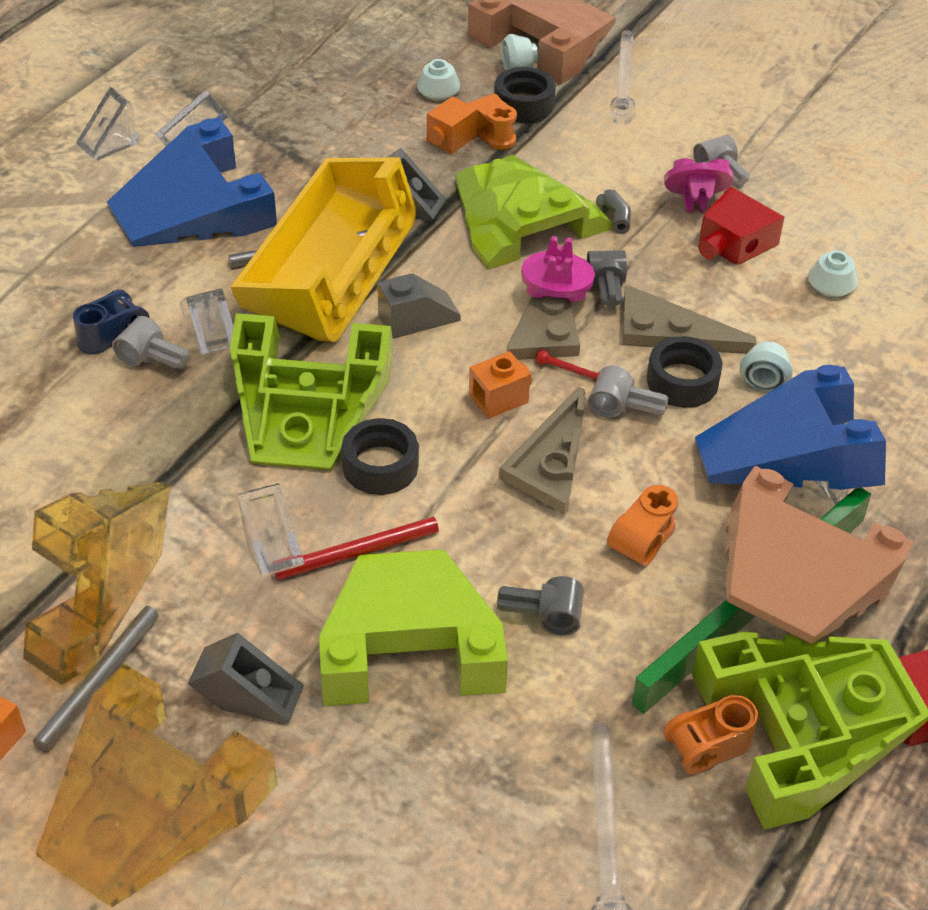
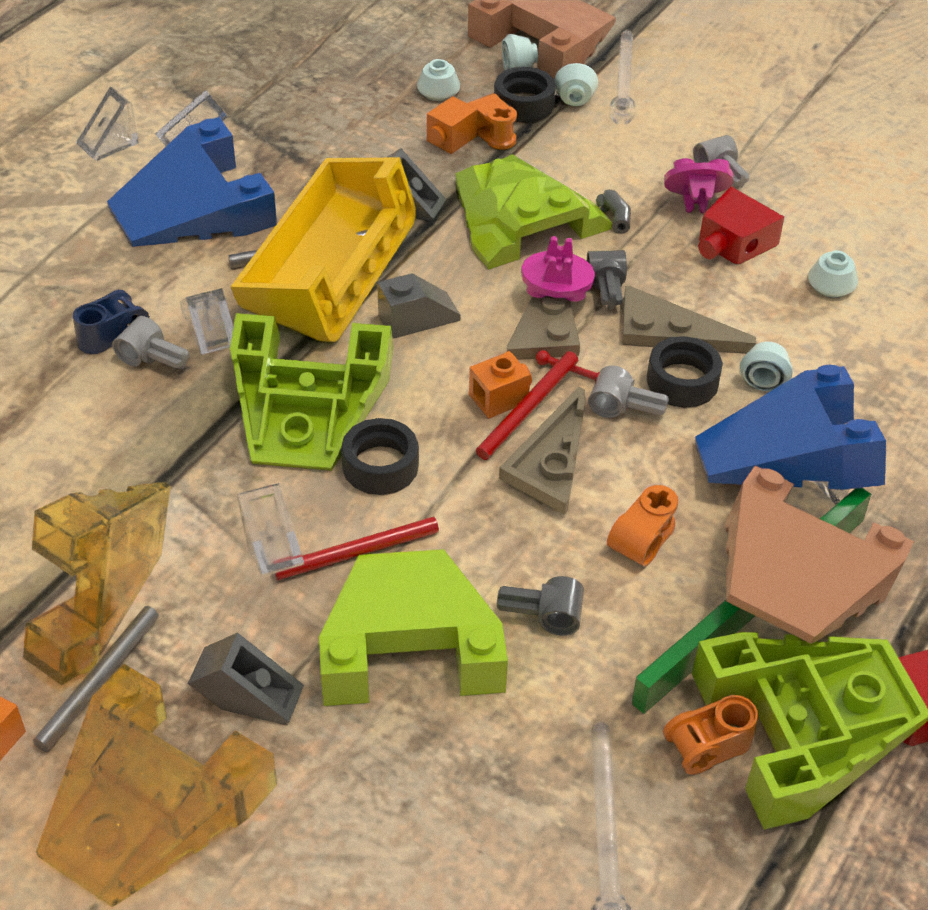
(526, 405): none -> red bar
(576, 84): none -> light aqua cone

